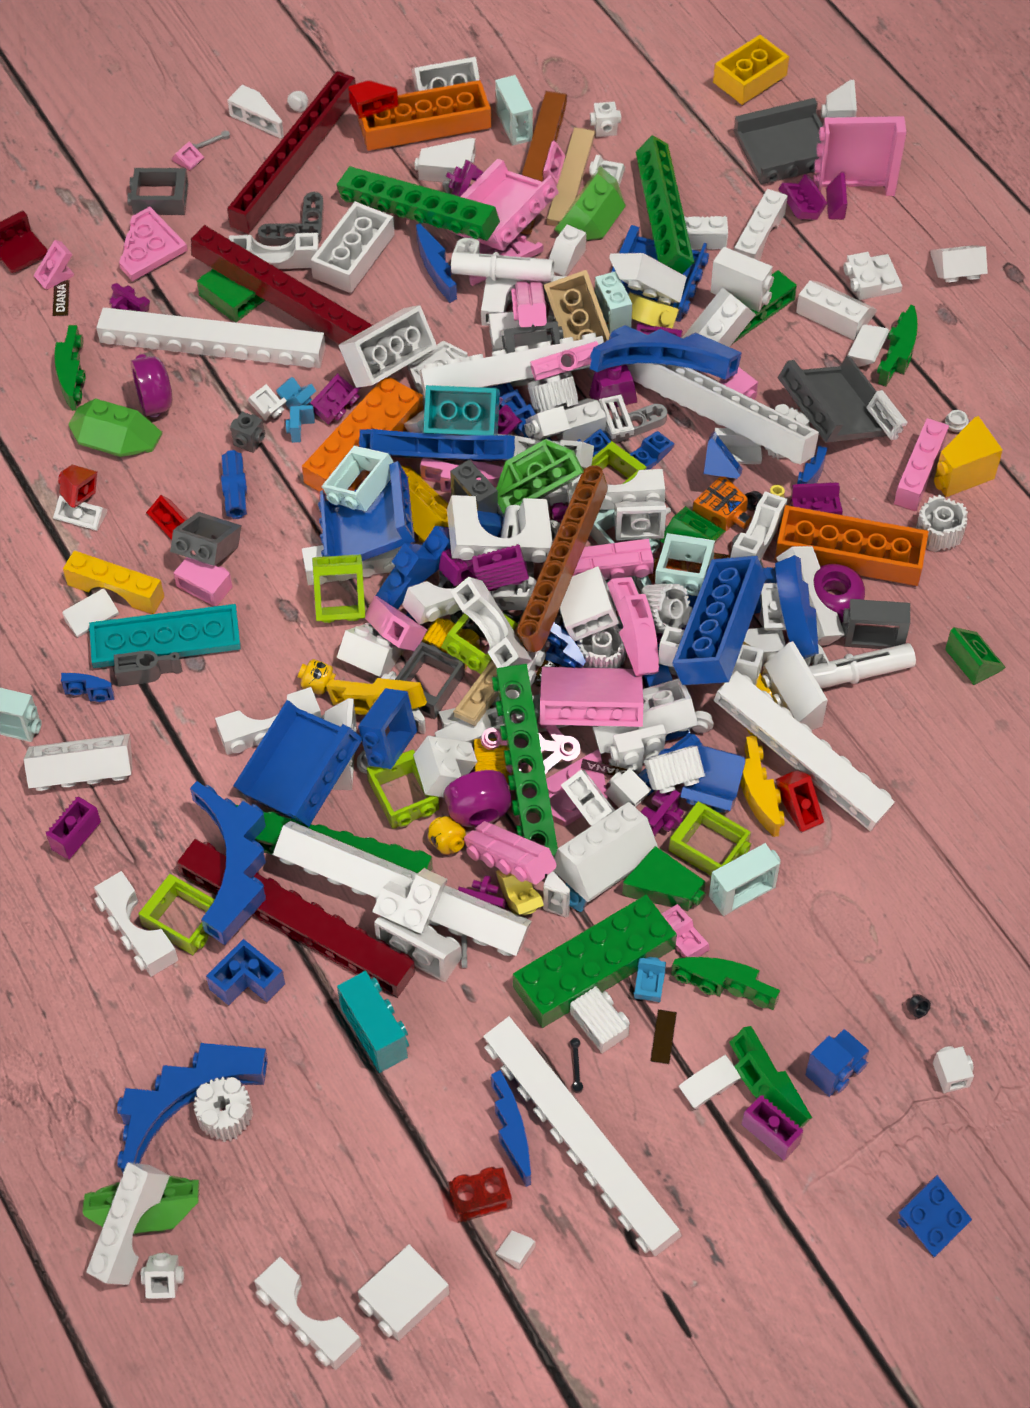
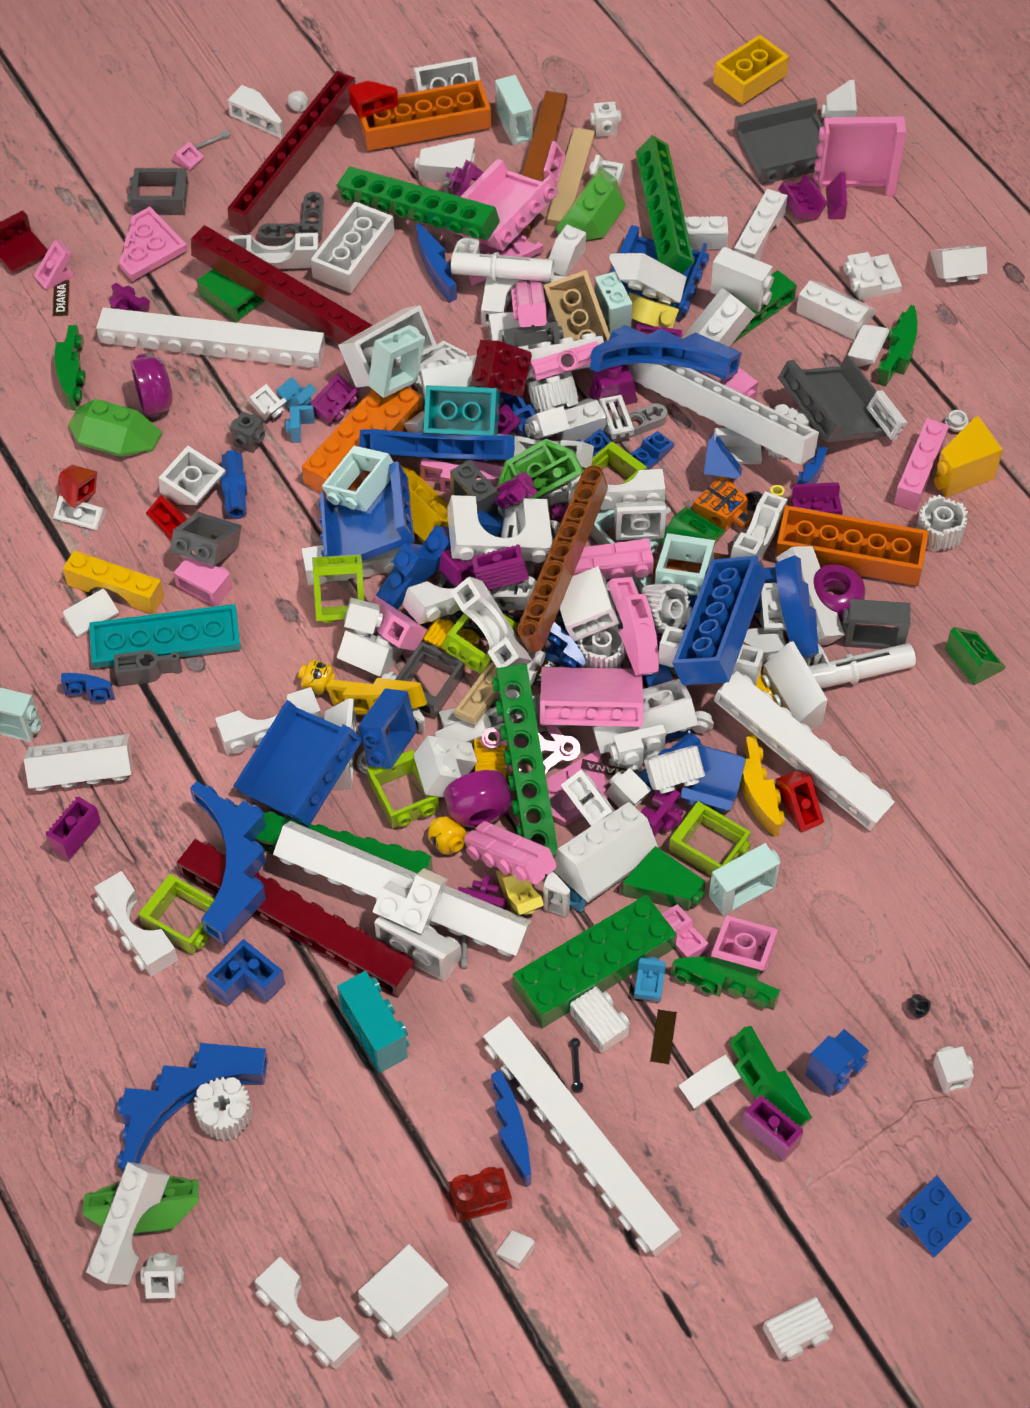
(189, 477): none -> white slope
(362, 616): none -> white brick
(401, 342): none -> light aqua window
(501, 367): none -> dark red bracket
(515, 490): none -> magenta hips
(745, 943): none -> bright pink slope
(798, 1329): none -> white brick

